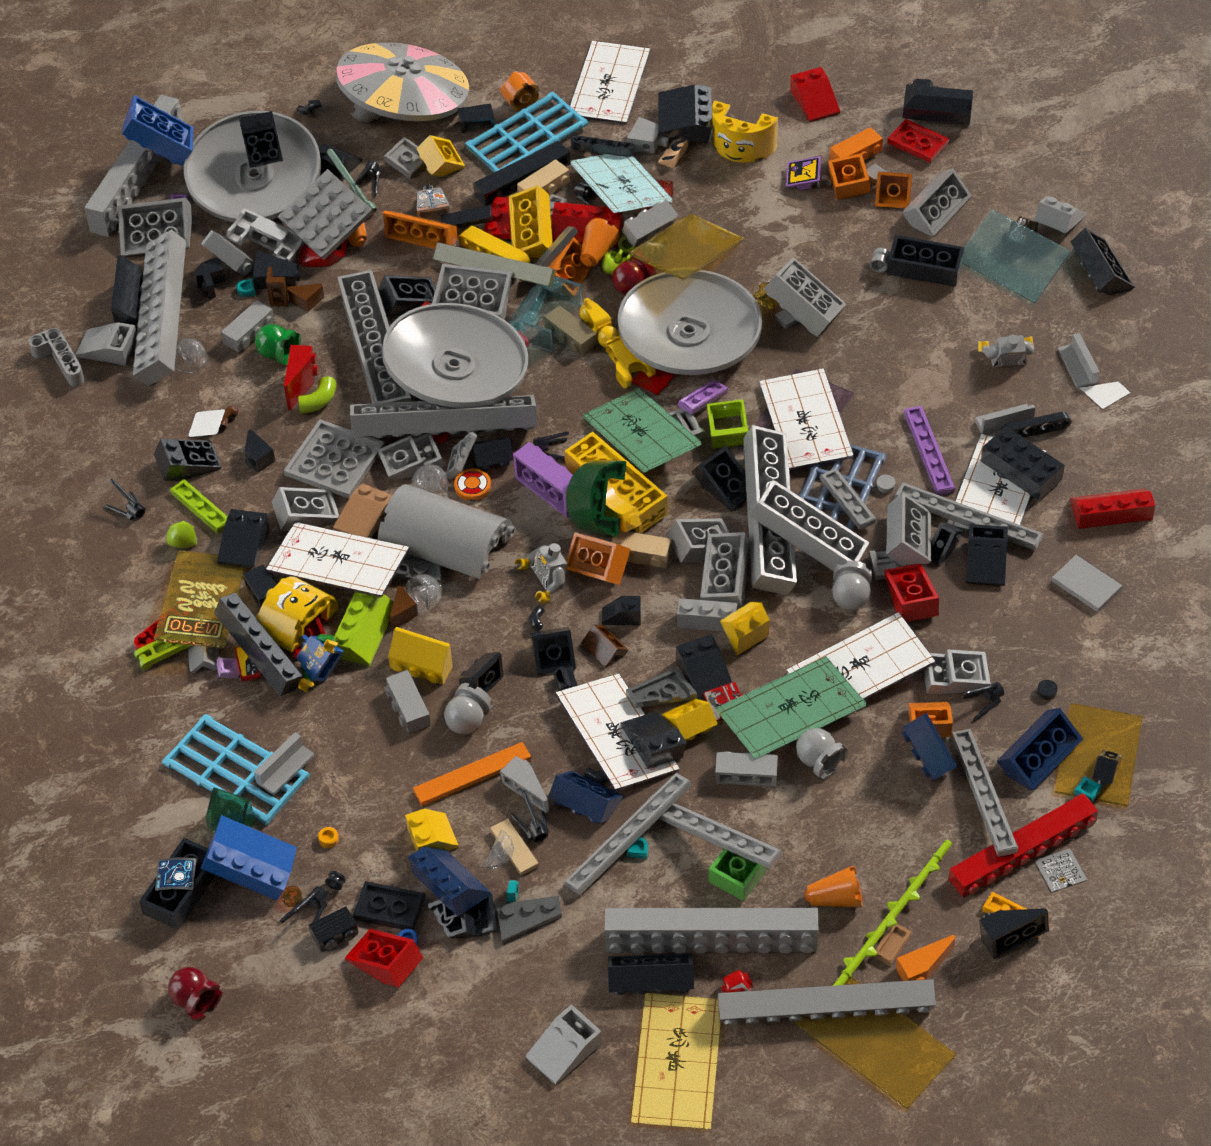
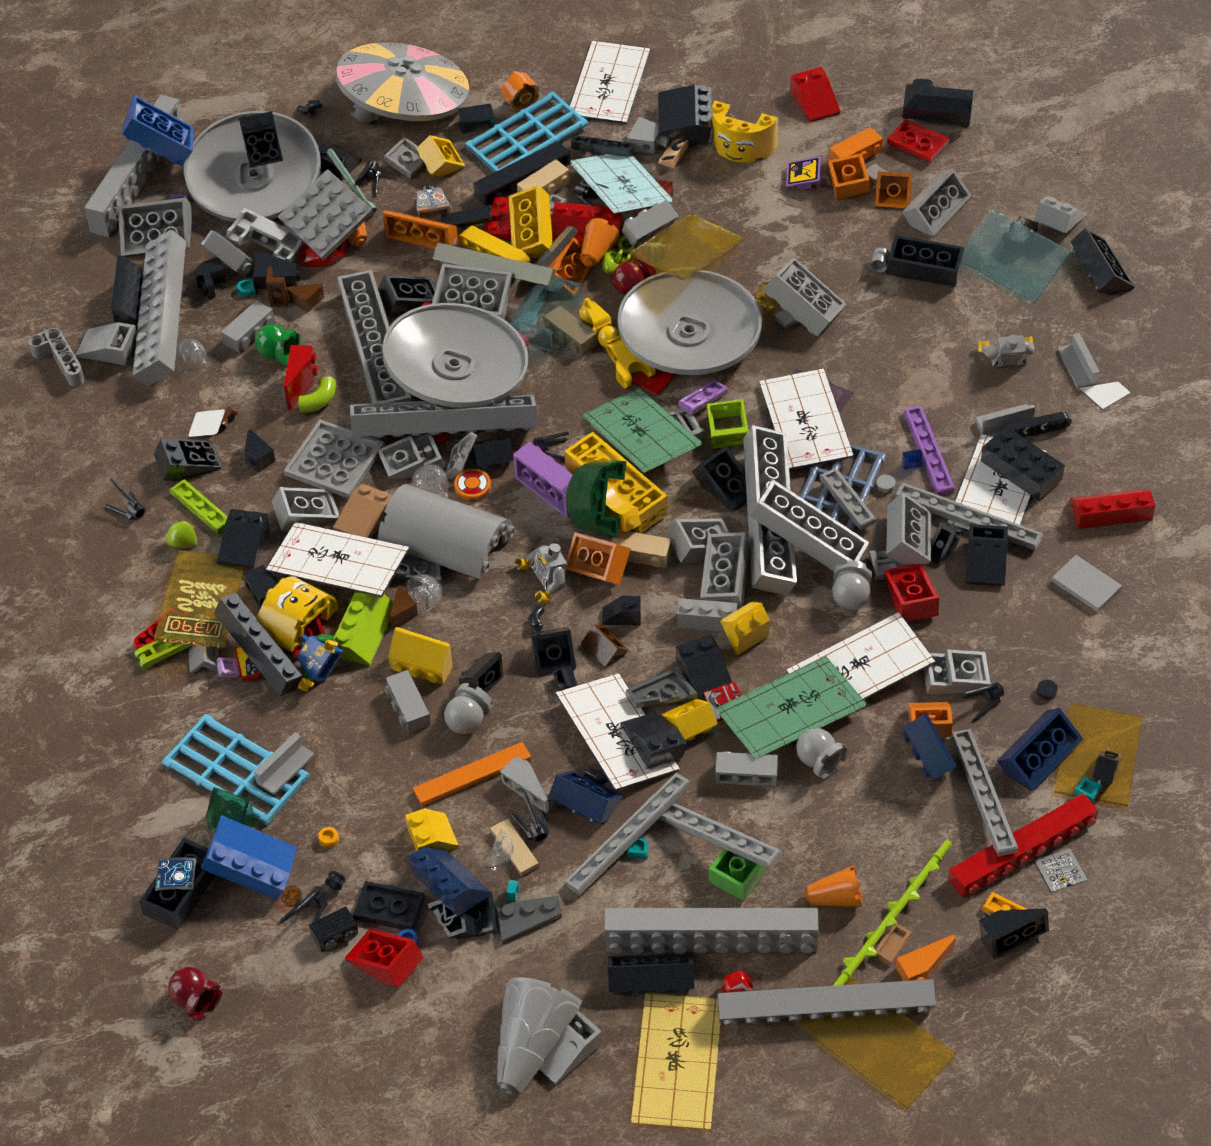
(530, 1027): none -> light grey cone
(912, 459): none -> clear blue plate

